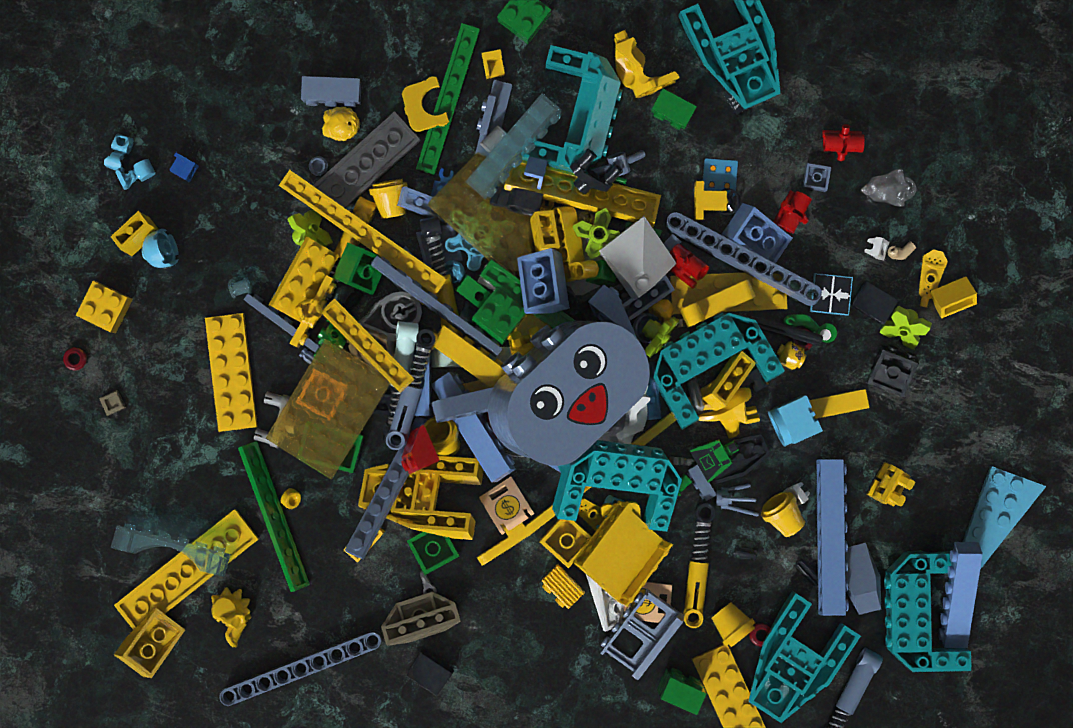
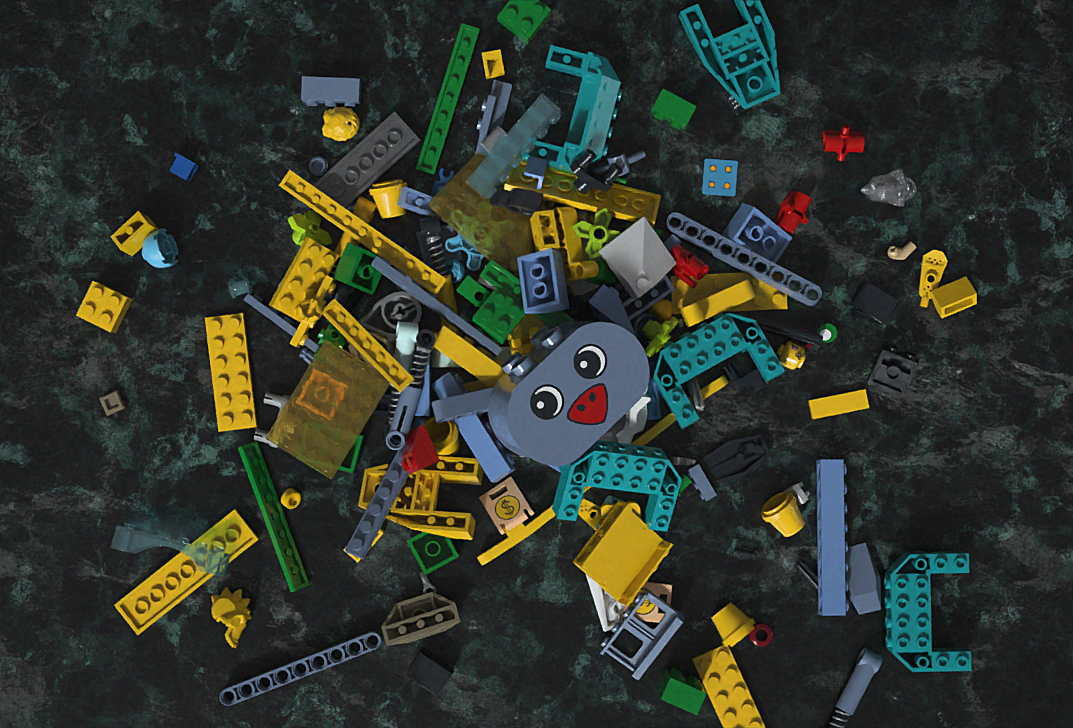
(67, 355): dark red piece -> none
(121, 145): medium azure leg -> none
(142, 170): medium azure leg -> none
(149, 643): yellow slope -> none
(413, 98): yellow piece -> none
(562, 586): yellow brick -> none
(565, 540): yellow brick -> none
(630, 65): yellow hips -> none
(698, 568): piece -> none
(713, 201): yellow piece -> none
(714, 457): torso -> none
(724, 498): sand blue plant -> none
(728, 380): yellow brick -> none
(733, 413): yellow piece -> none
(789, 670): teal wedge -> none
(794, 420): medium azure piece -> none
(801, 320): green arm -> none
(816, 177): sand blue piece -> none
(835, 294): black tile -> none
(879, 247): white tile -> none
(891, 485): yellow hips -> none
(906, 325): lime plant -> none
(961, 594): medium blue brick -> none
(999, 509): medium azure wing -> none

